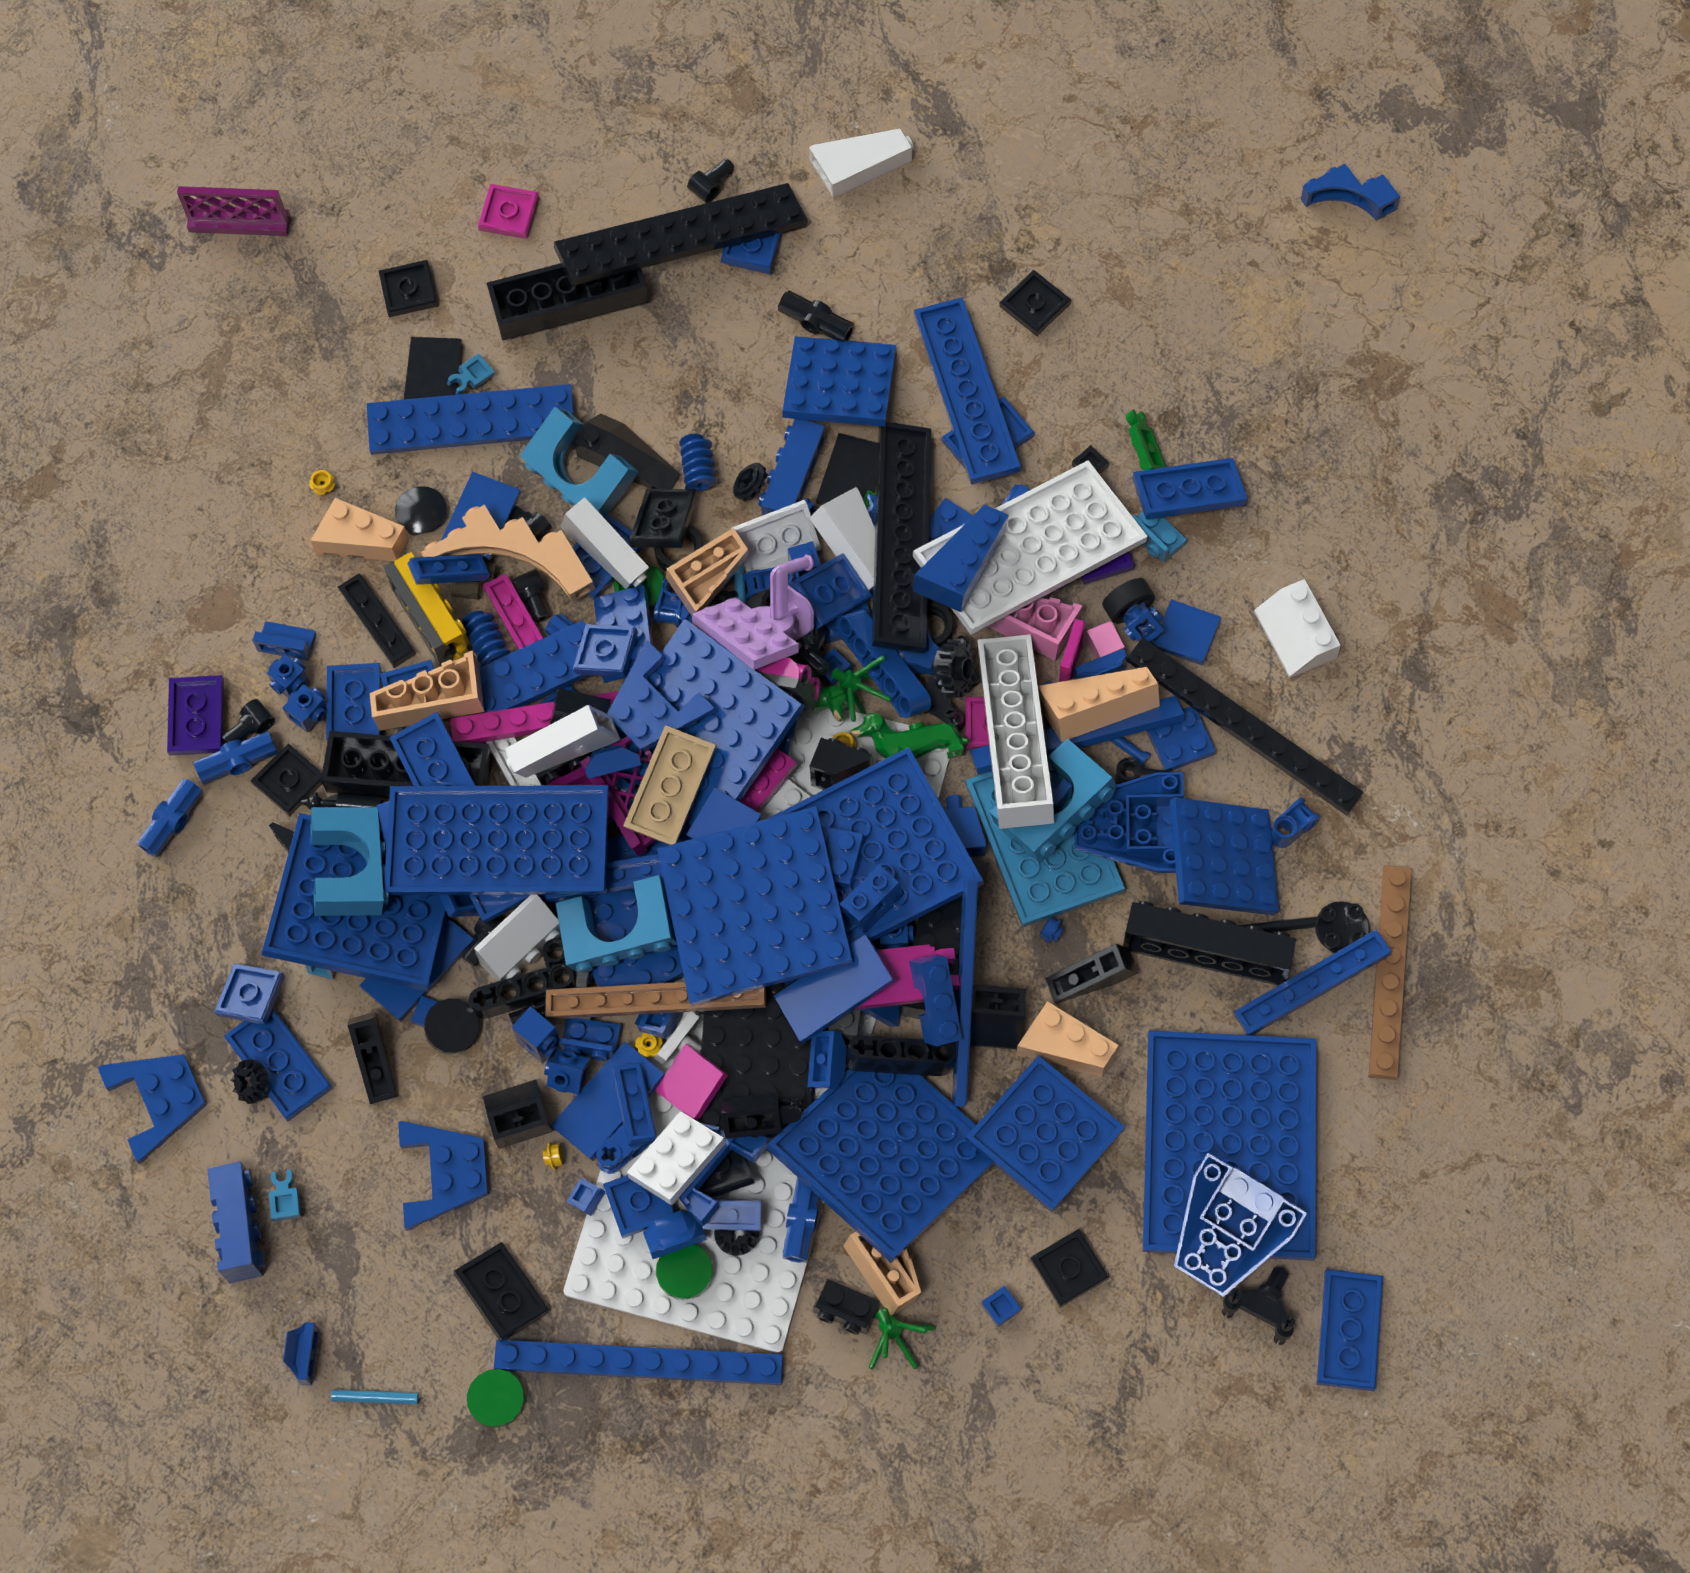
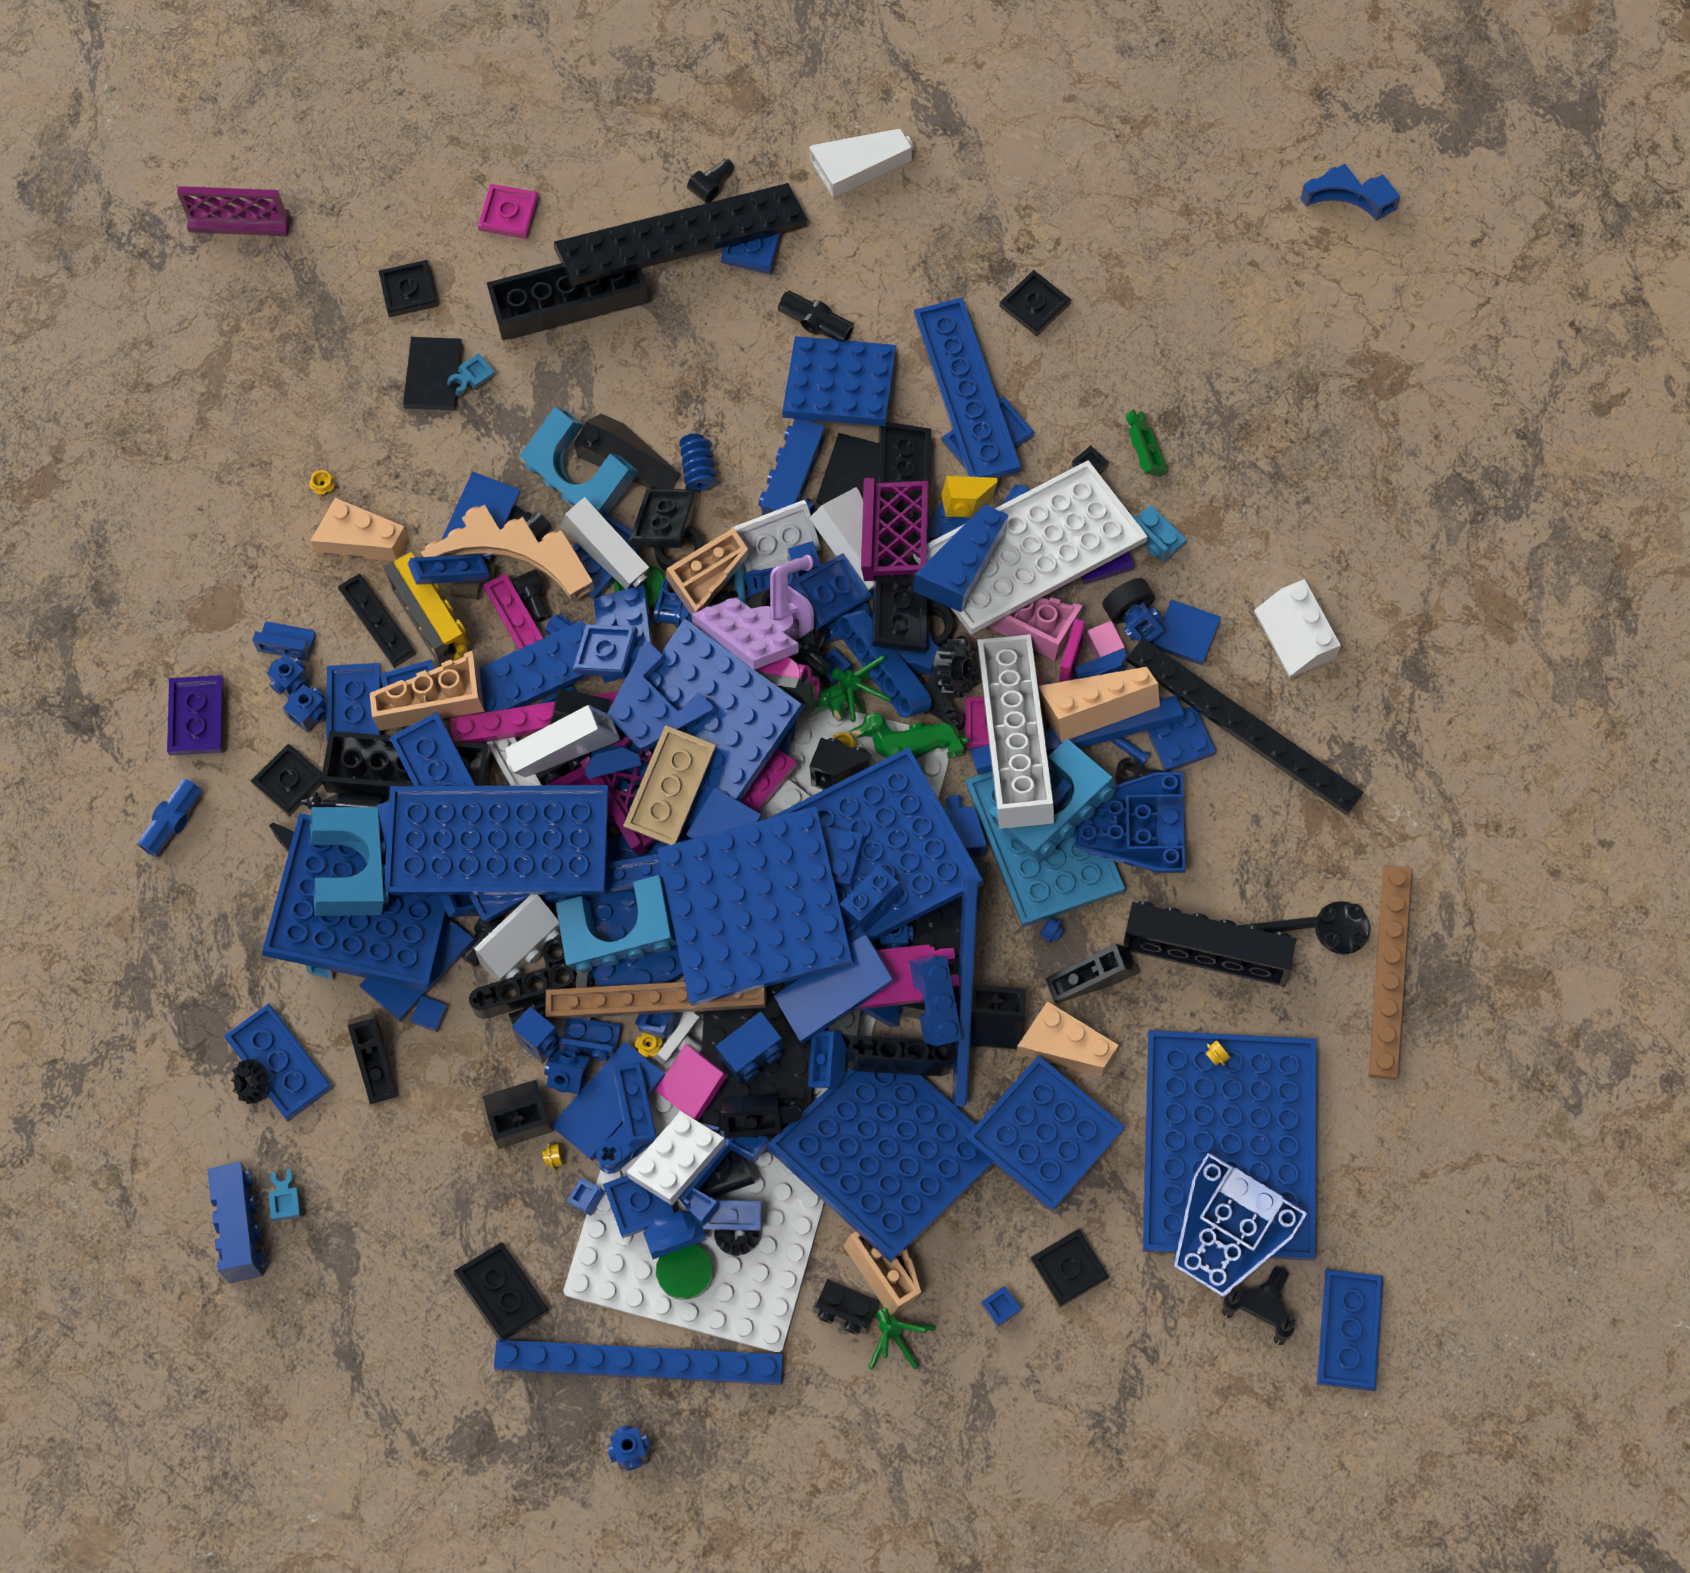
(168, 1094): blue wing -> none
(235, 757): blue piece -> none
(249, 994): plate -> none
(253, 719): black pin -> none
(301, 1352): blue slope -> none
(374, 1397): dark azure bar -> none
(421, 510): black dish -> none
(451, 1026): black tile -> none
(456, 1171): blue wing -> none
(462, 418): blue plate -> none
(484, 637): blue piece -> none
(495, 1398): green tile -> none
(631, 1458): none -> blue brick
(749, 481): black gear -> none
(750, 1048): none -> blue brick
(800, 1223): blue piece -> none
(872, 534): none -> magenta fence
(966, 495): none -> yellow slope
(1189, 488): blue plate -> none
(1217, 1053): none -> yellow plate
(1223, 856): blue plate -> none
(1296, 820): blue piece -> none
(1312, 983): blue plate -> none

